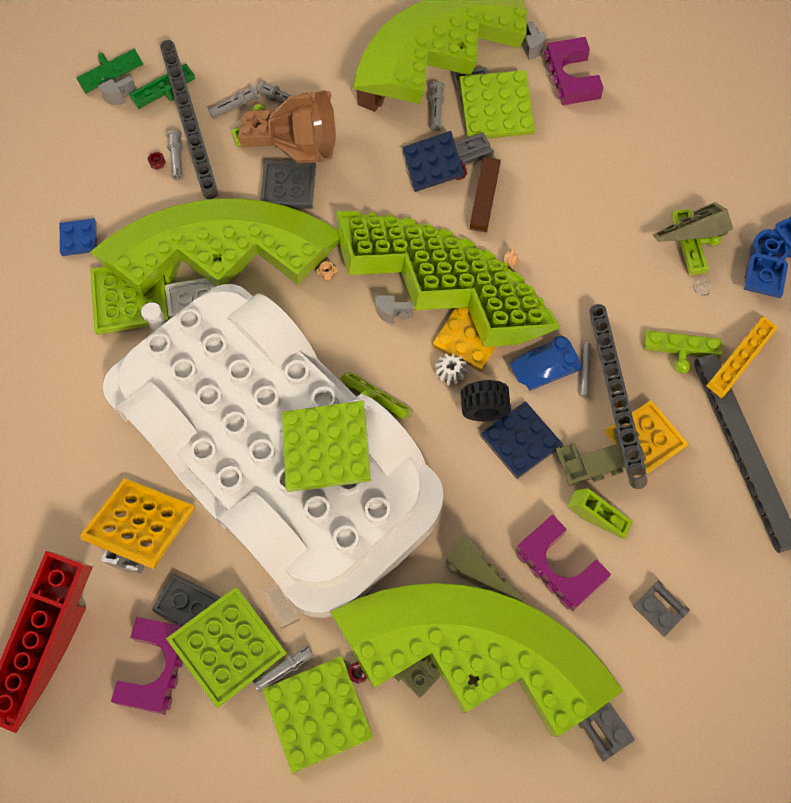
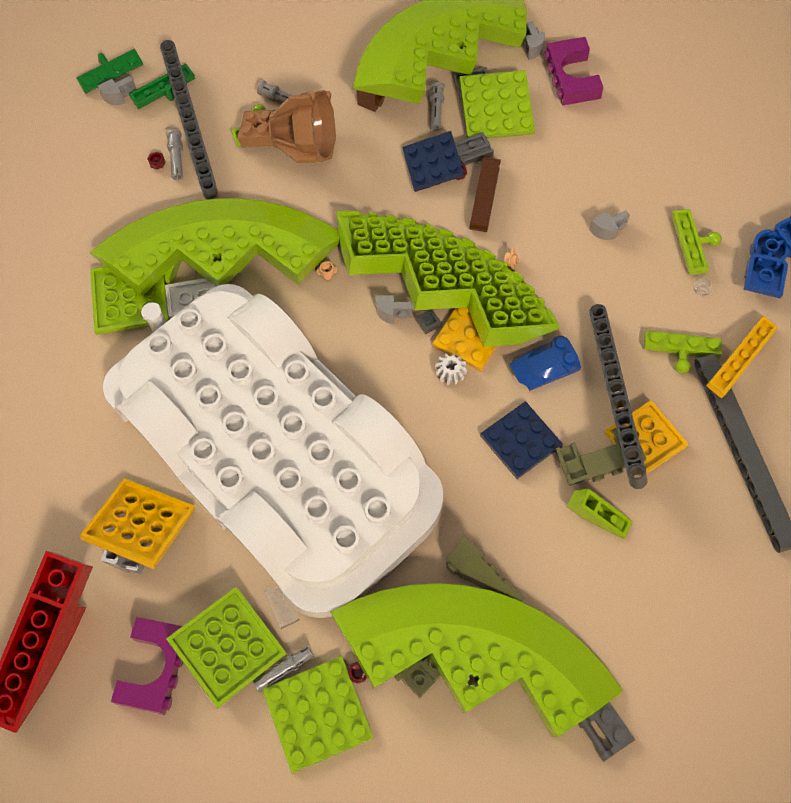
(78, 237): blue plate -> none
(182, 600): dark grey tile -> none
(240, 99): light grey pin -> none
(289, 183): dark grey plate -> none
(325, 446): lime plate -> none
(397, 408): lime plate -> none
(428, 321): none -> dark grey plate
(485, 400): black tyre -> none
(571, 590): magenta arch -> none
(585, 370): light grey bar -> none
(607, 227): none -> light grey brick
(656, 612): flat silver plate -> none
(706, 222): olive wedge -> none

